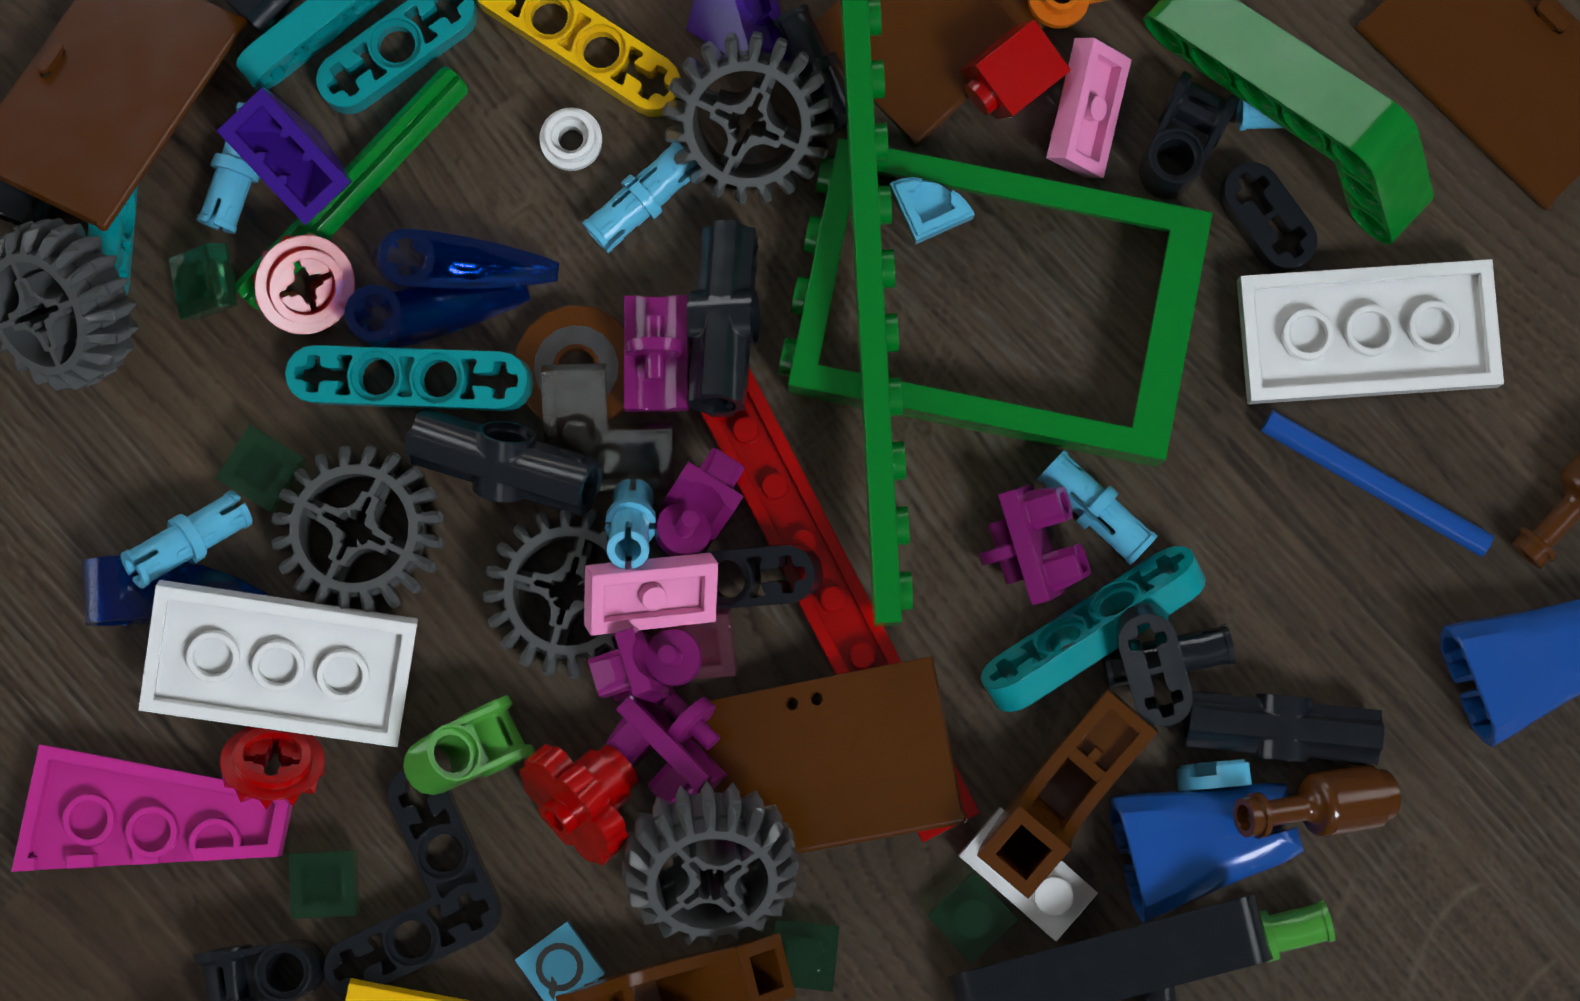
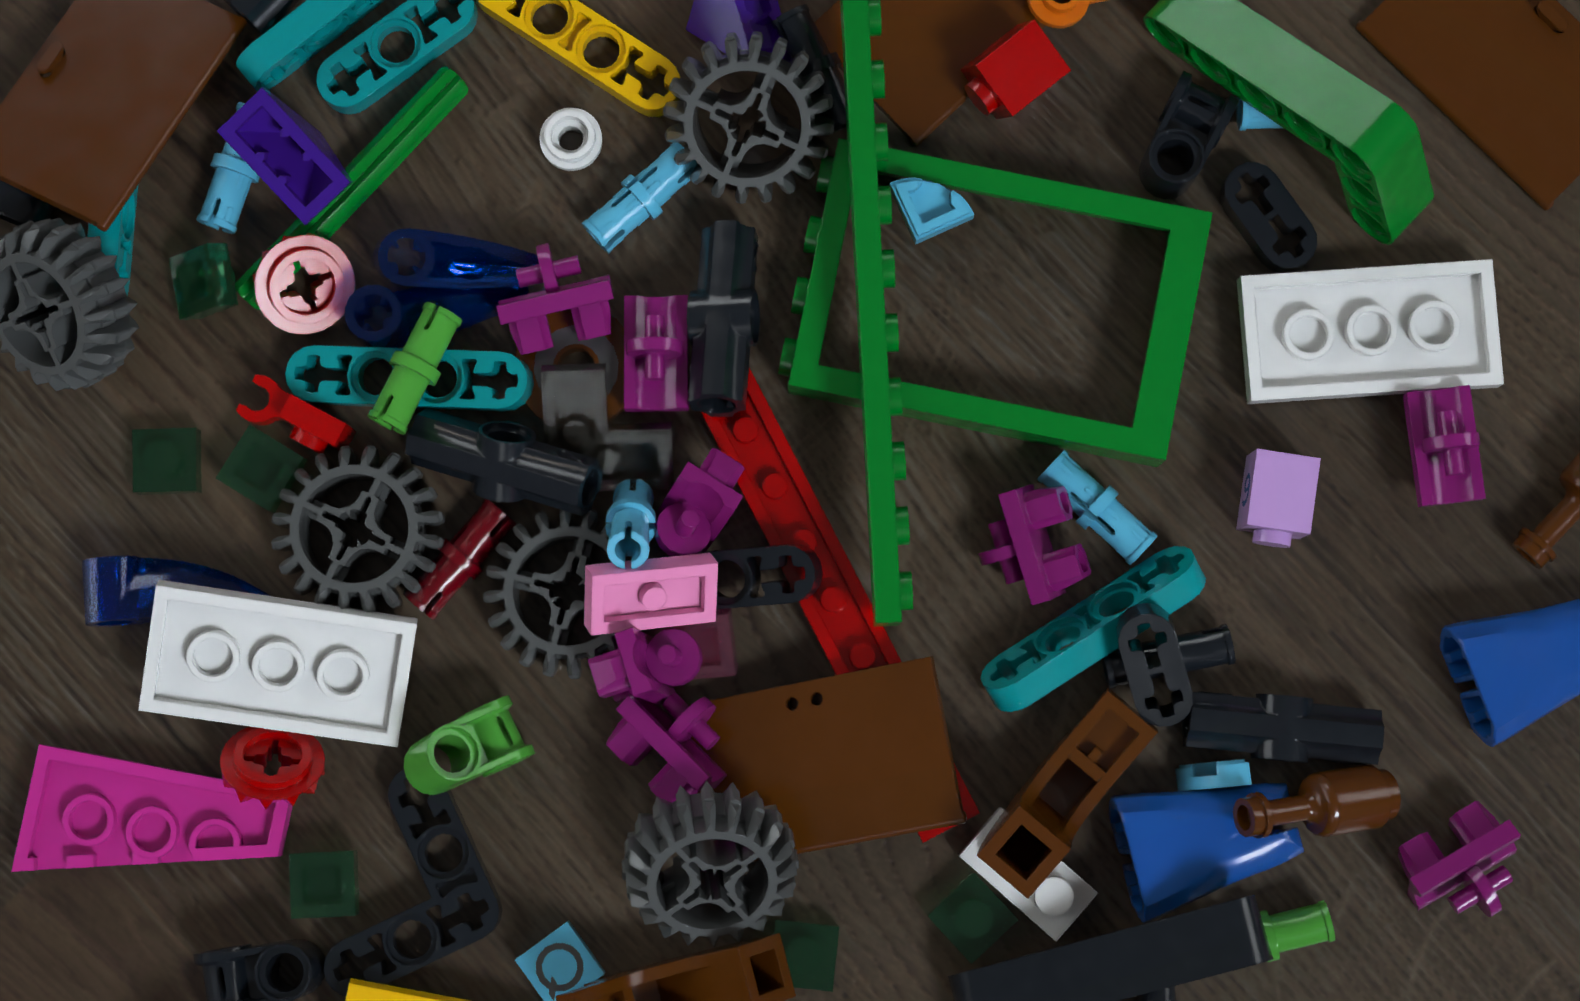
(166, 461): none -> clear green plate
(186, 539): medium azure pin -> none
(311, 425): none -> red plate
(414, 368): none -> bright green pin
(461, 558): none -> dark red pin
(529, 311): none -> magenta hips
(582, 797): red plant -> none
(1089, 108): bright pink plate -> none
(1278, 497): none -> lavender brick
(1377, 483): blue bar -> none
(1444, 446): none -> magenta hips
(1483, 844): none -> magenta hips

